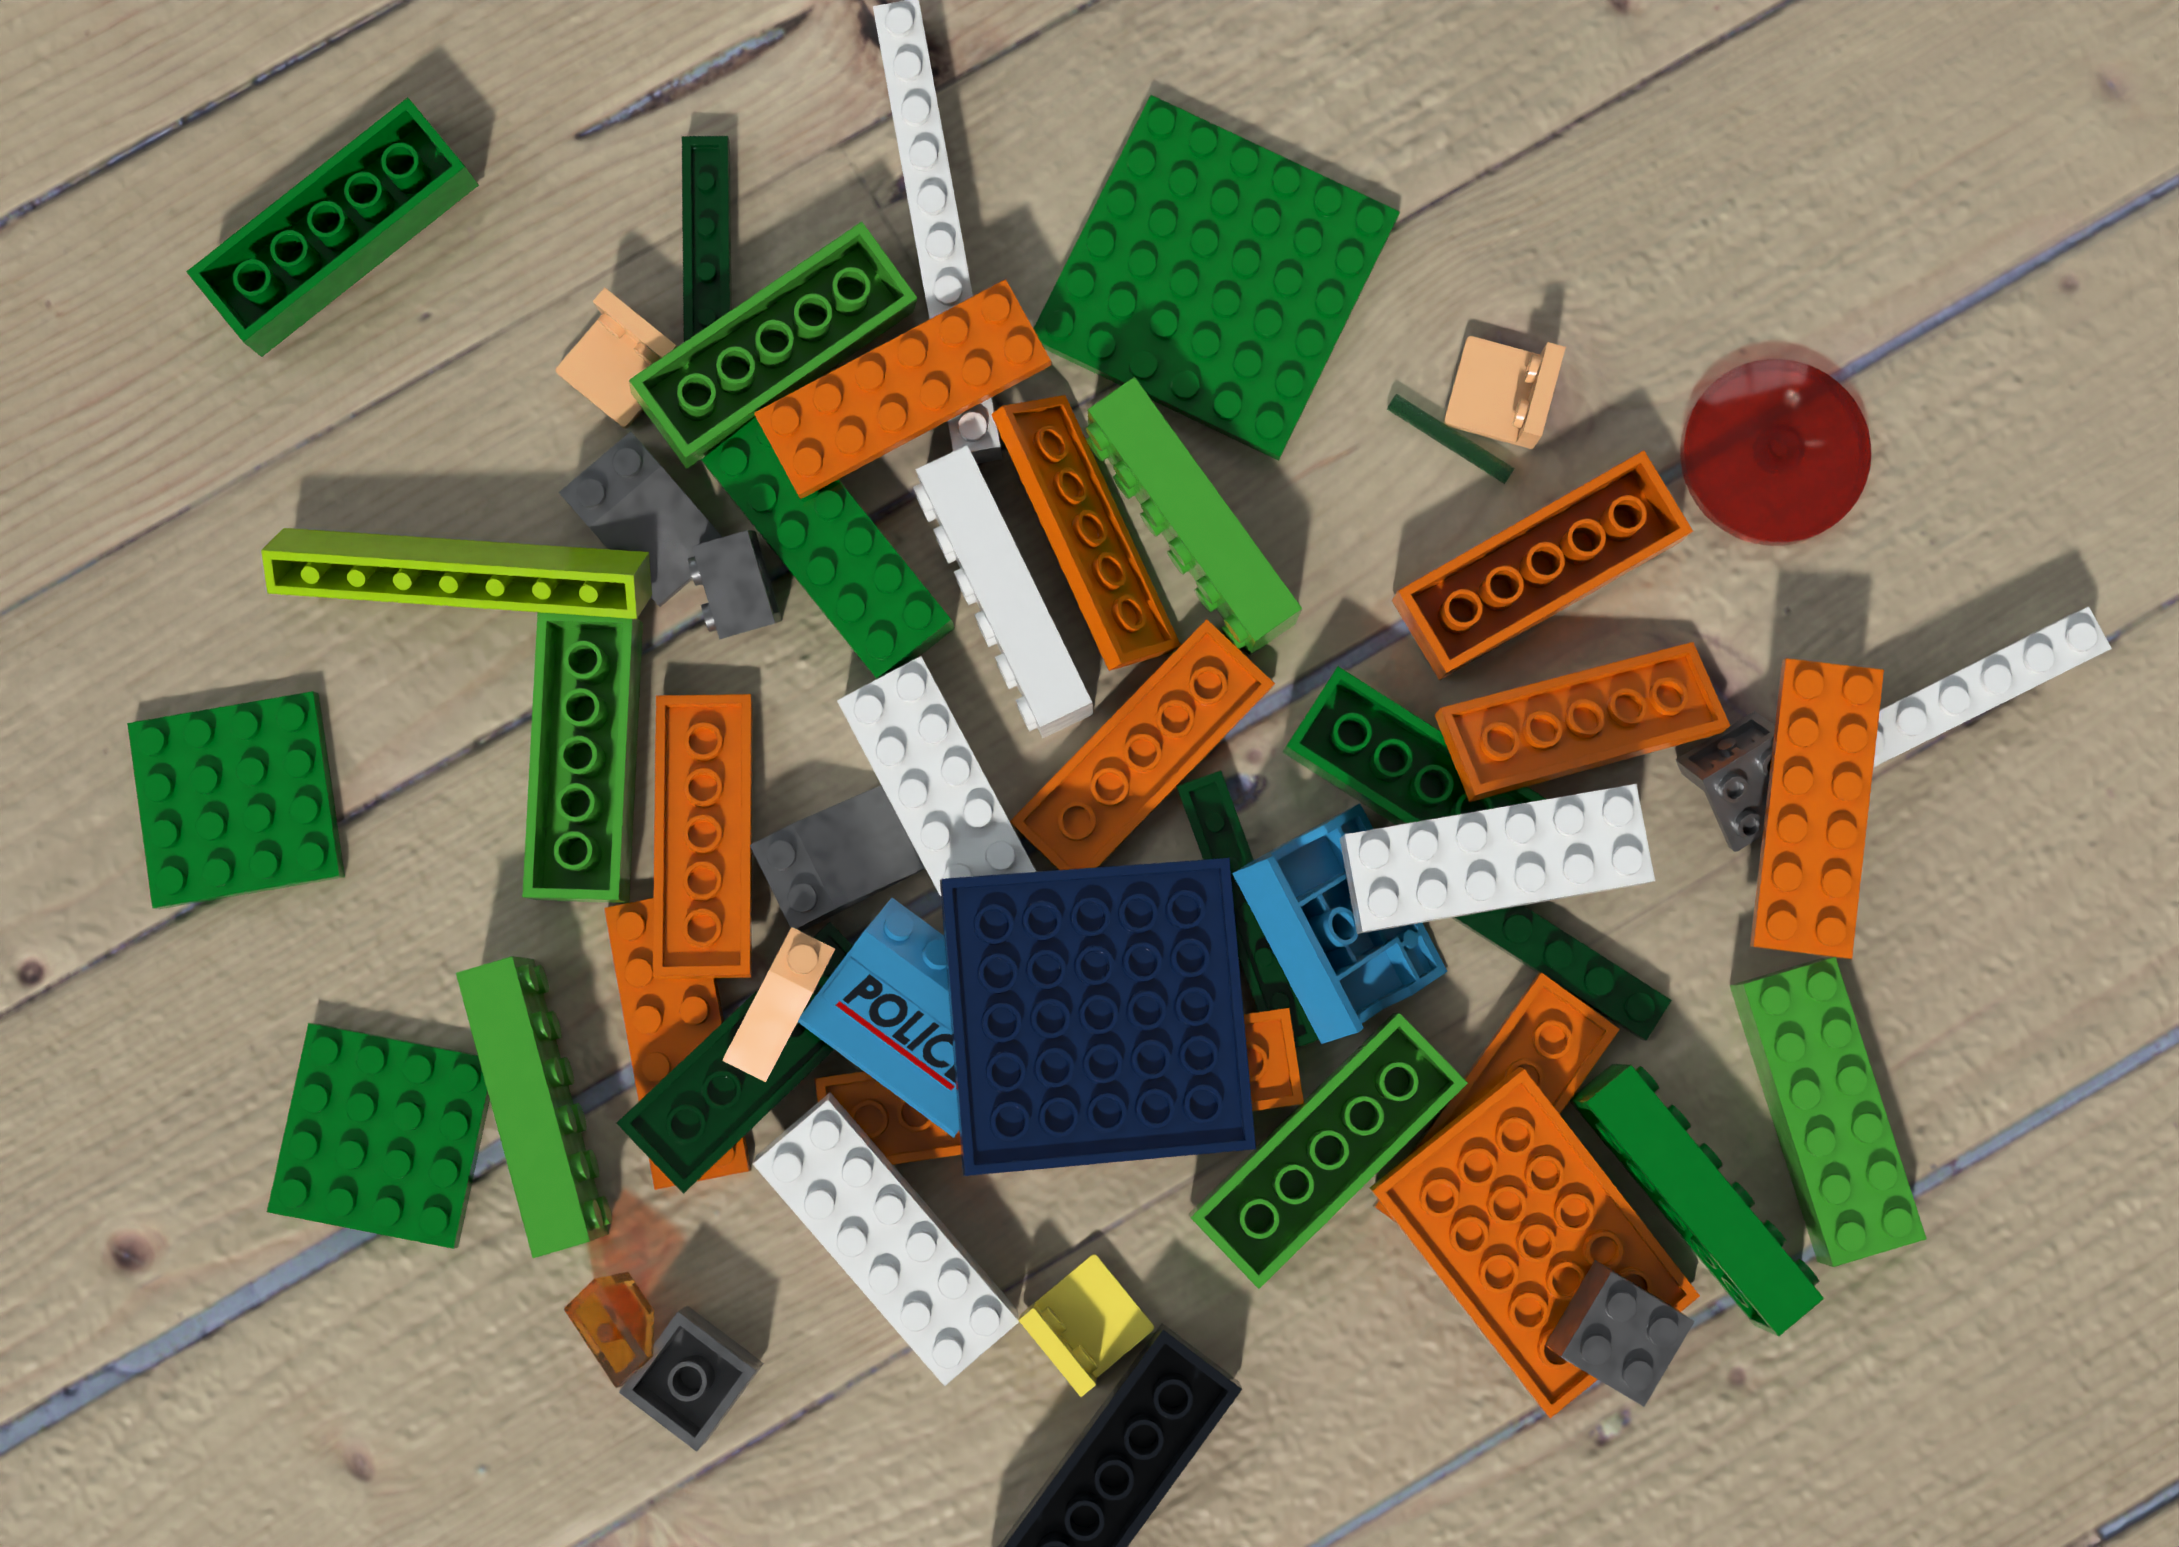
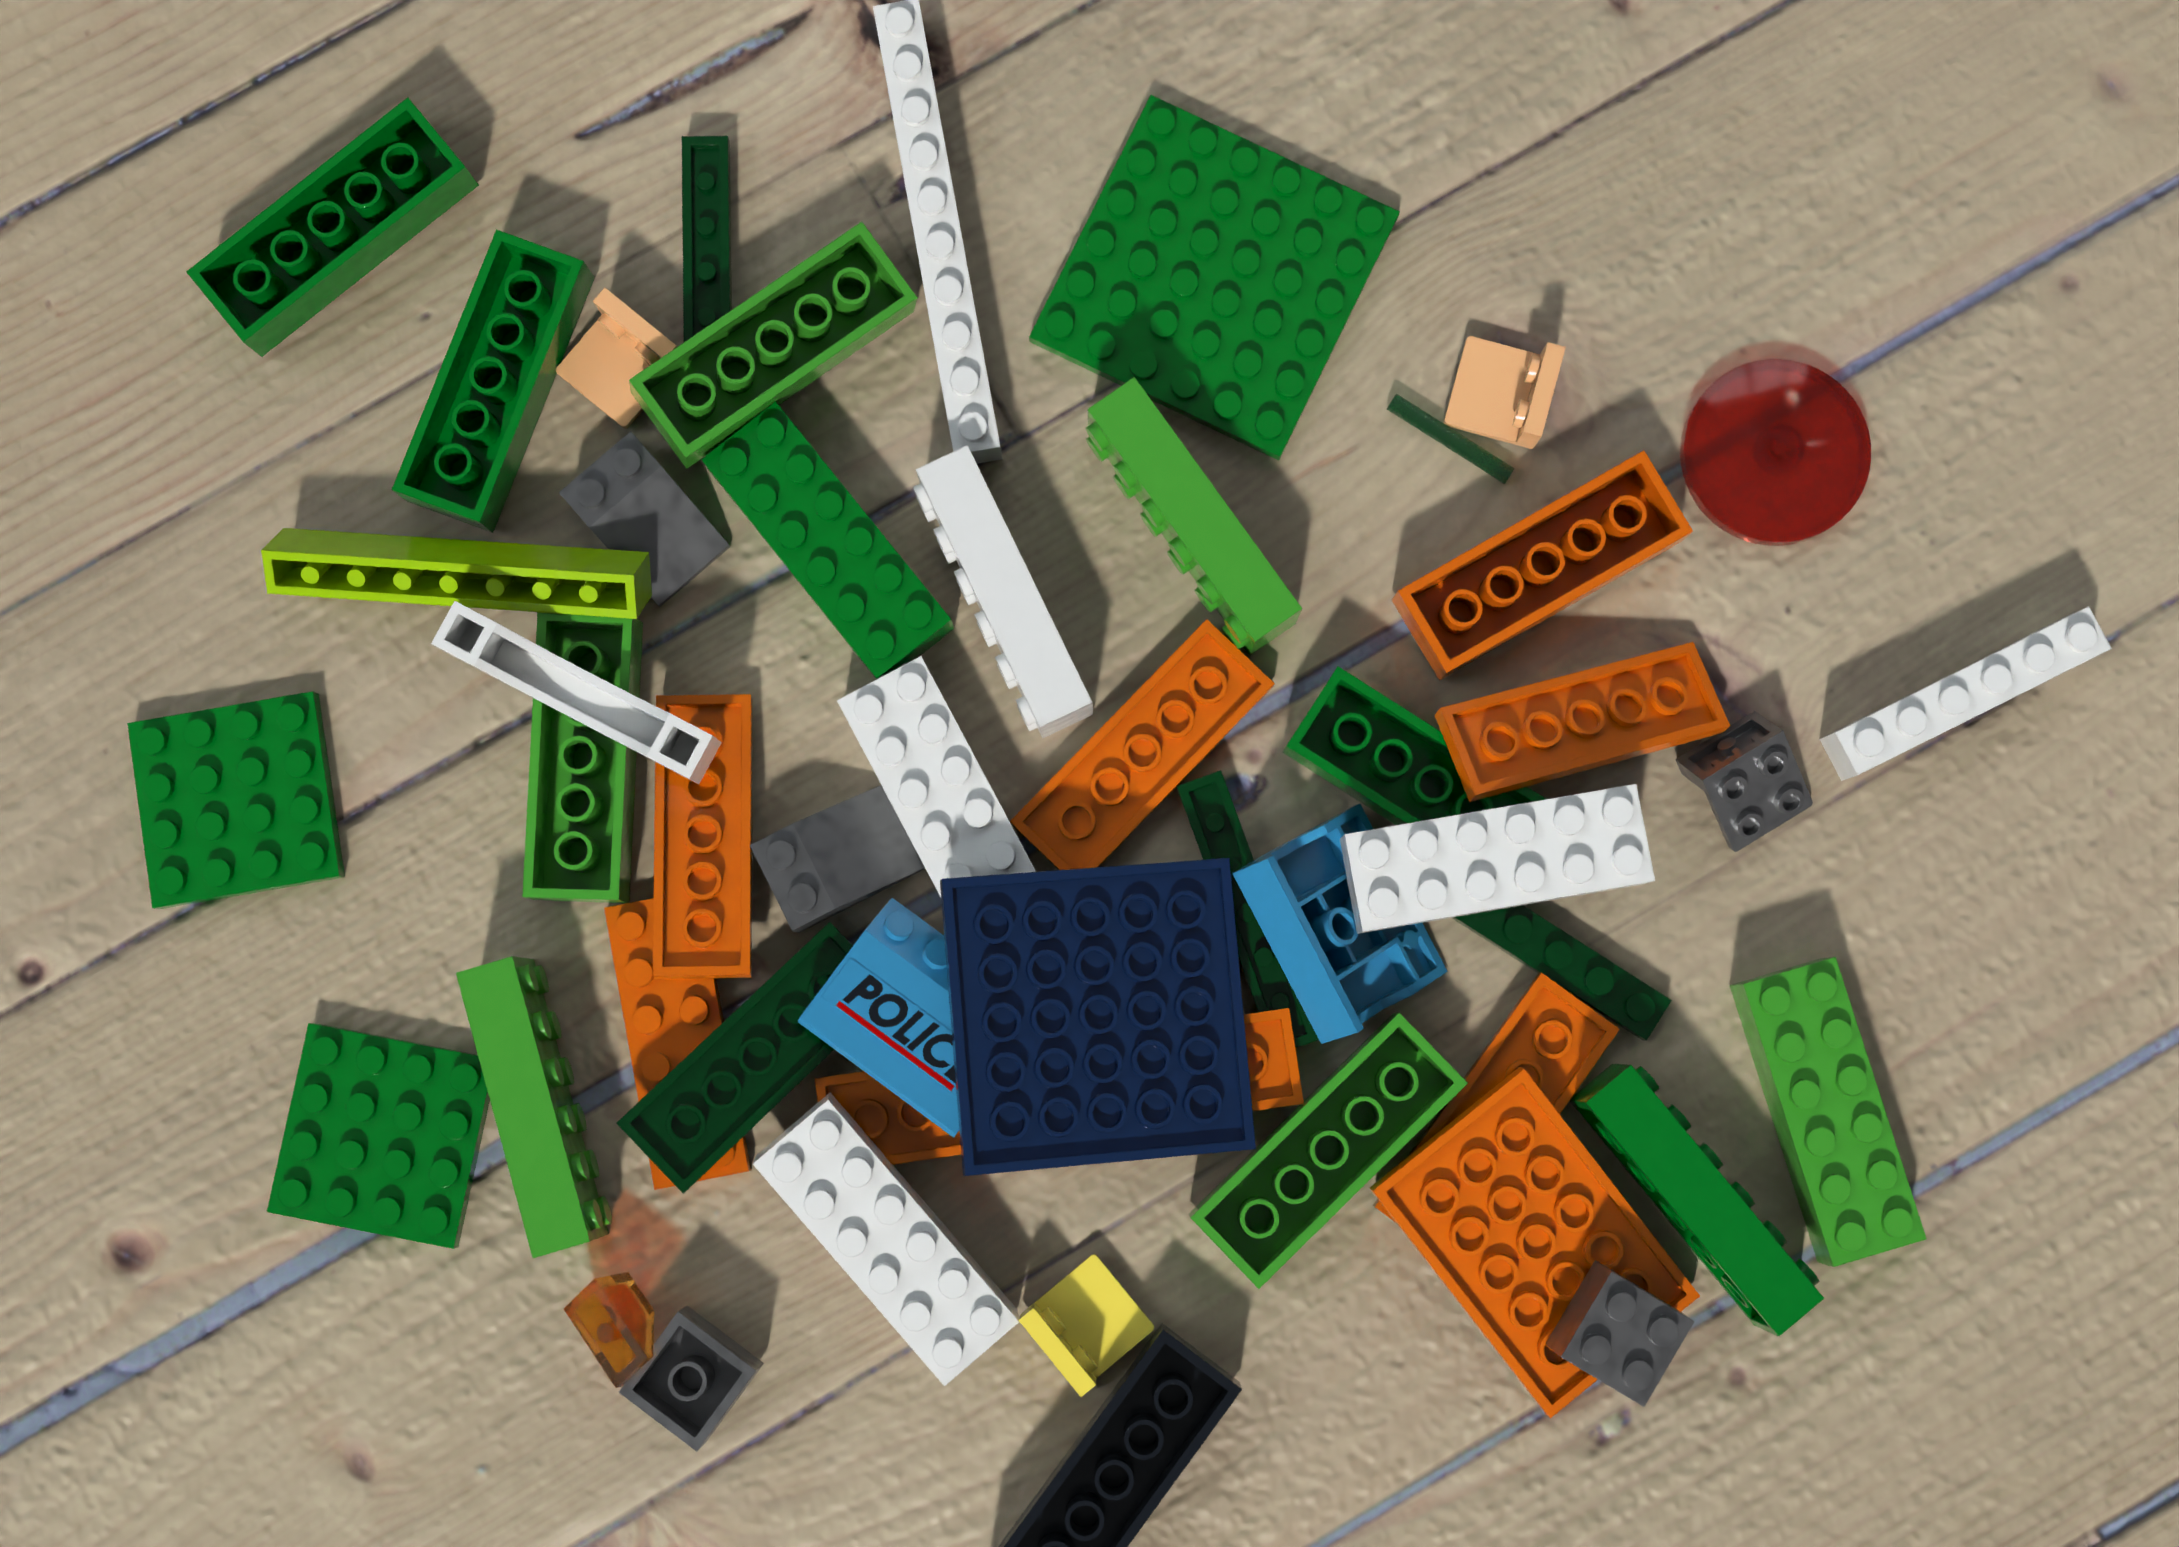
(494, 381): none -> green brick
(576, 692): none -> white arch
(734, 584): flat silver brick -> none
(778, 1004): light nougat slope -> none
(903, 389): orange plate -> none
(1086, 531): orange plate -> none
(1817, 808): orange plate -> none

